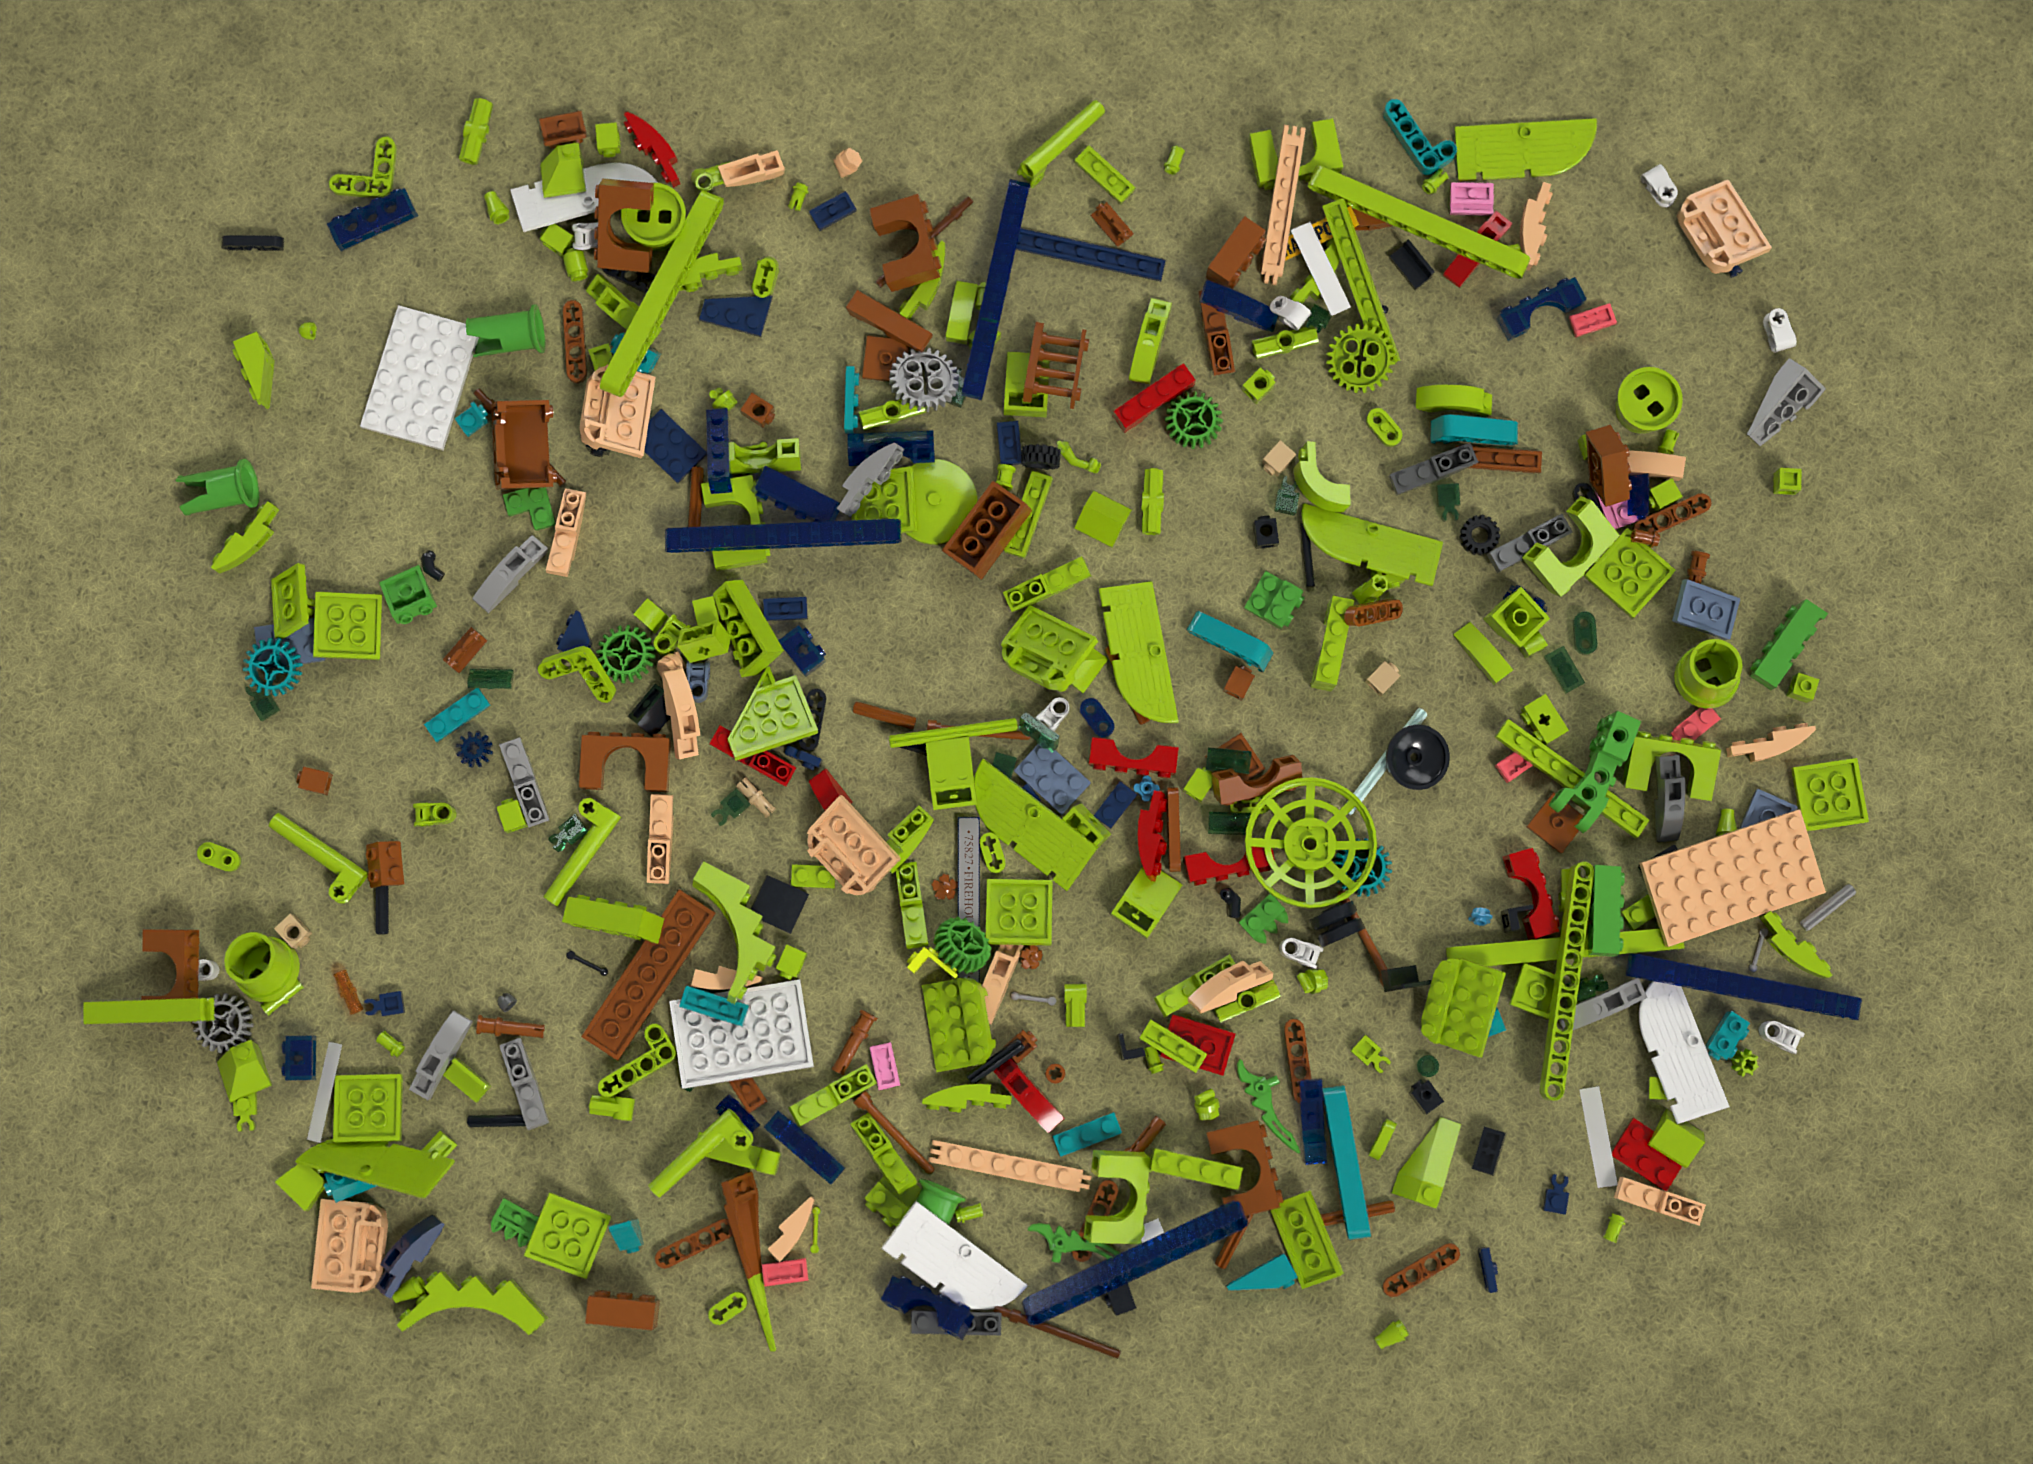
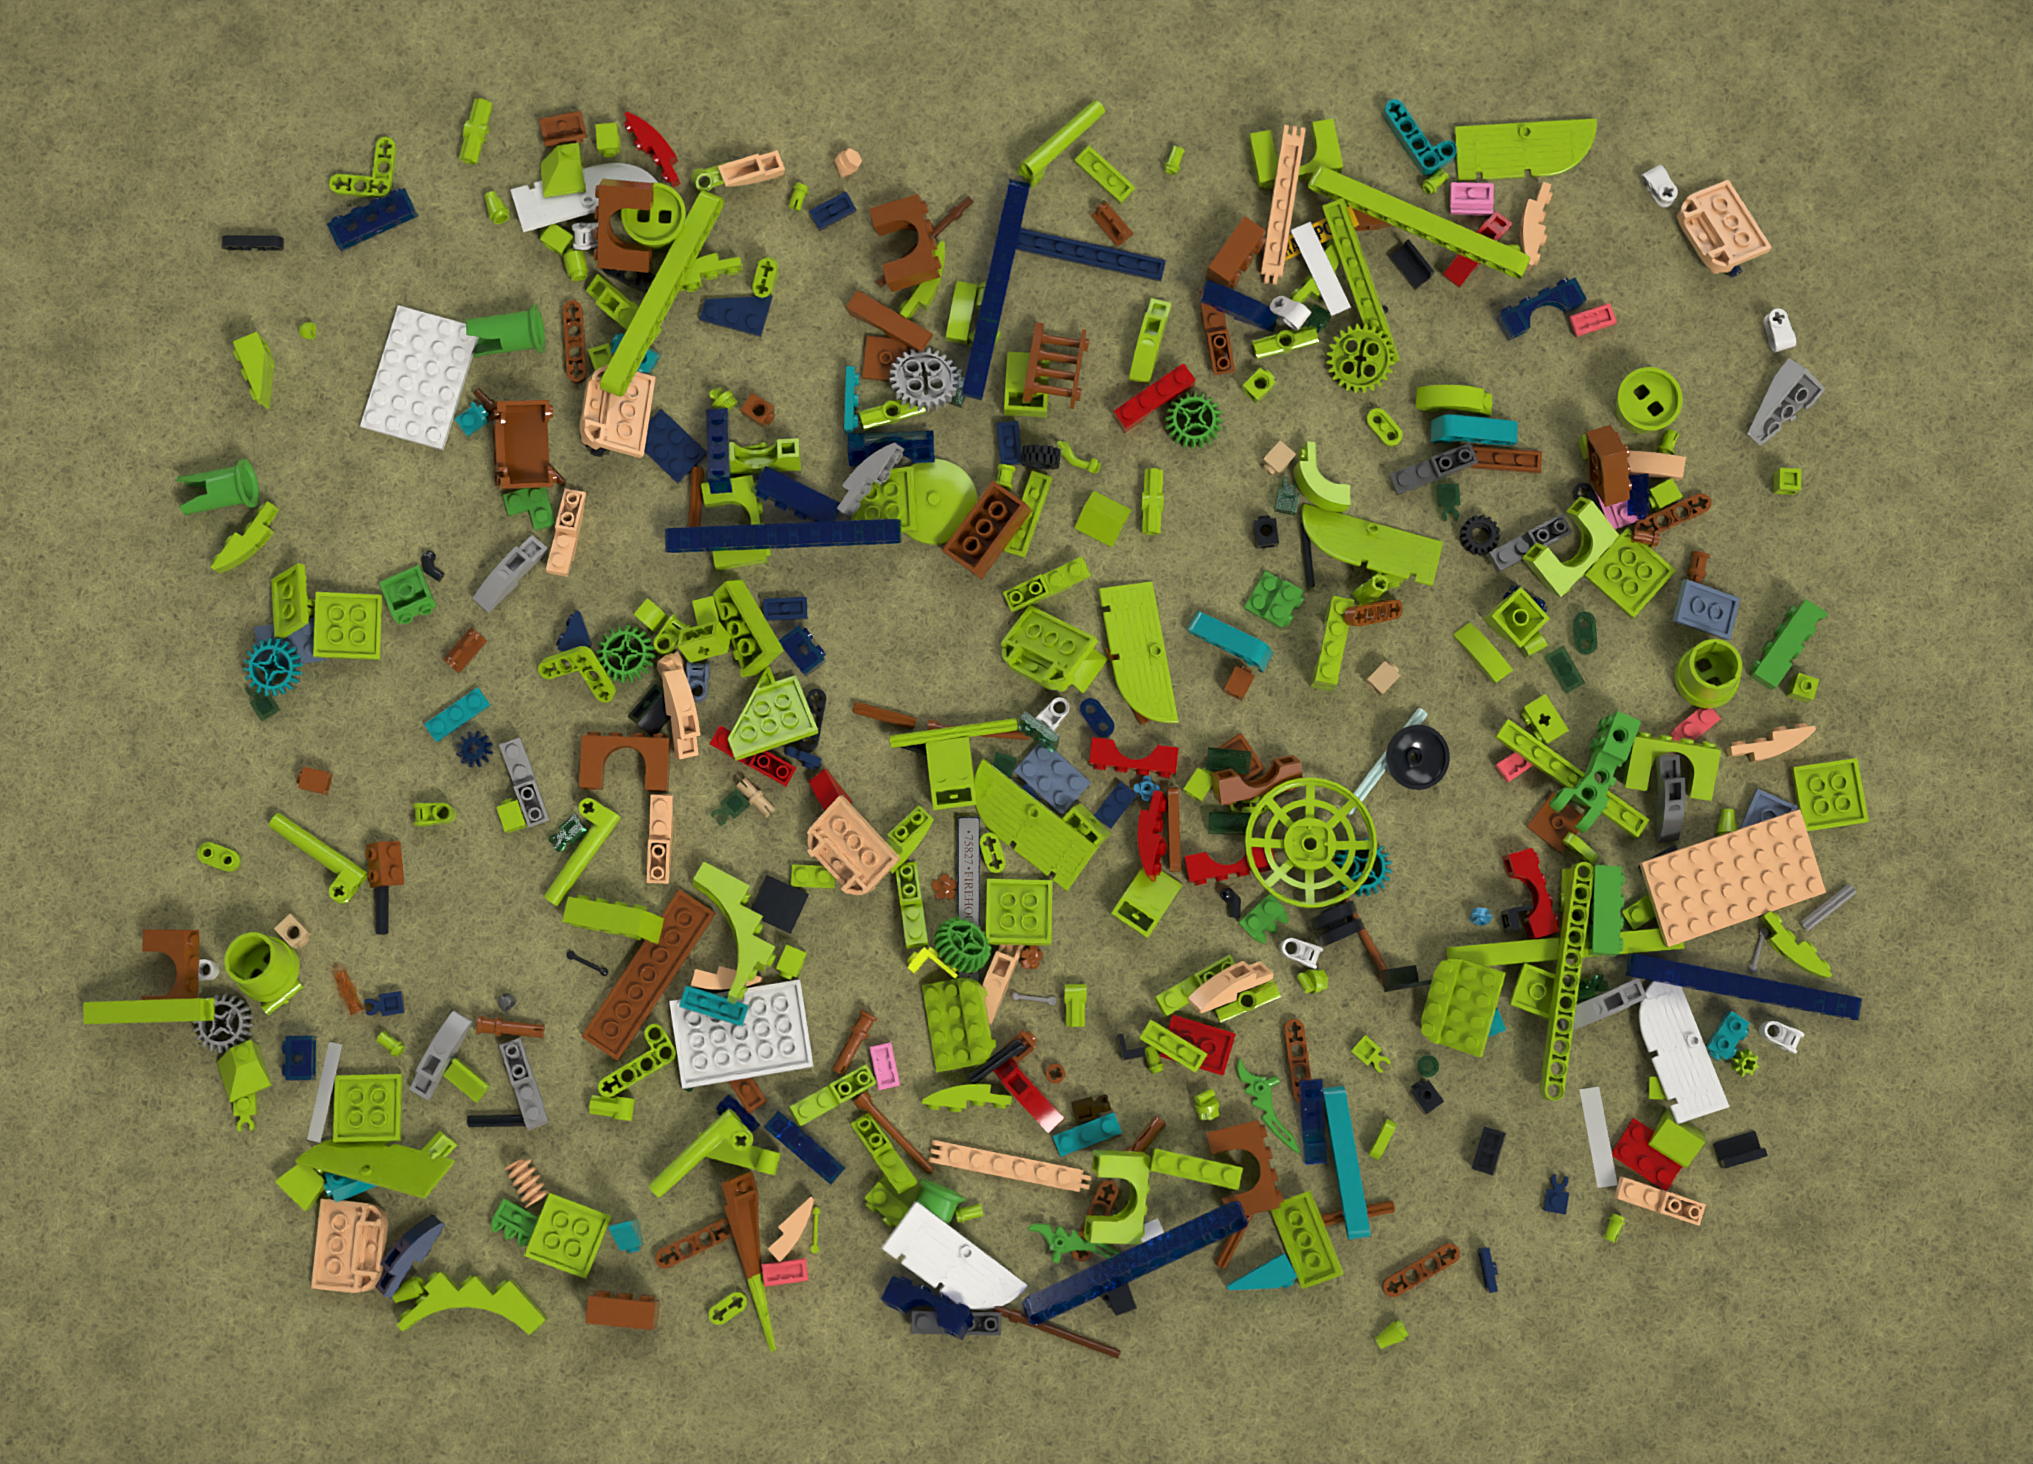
(490, 678): clear green plate -> none
(527, 1181): none -> light nougat piece
(1087, 1109): none -> dark brown plate
(1427, 1168): lime wedge -> none
(1580, 848): none -> lime beam
(1739, 1150): none -> black panel

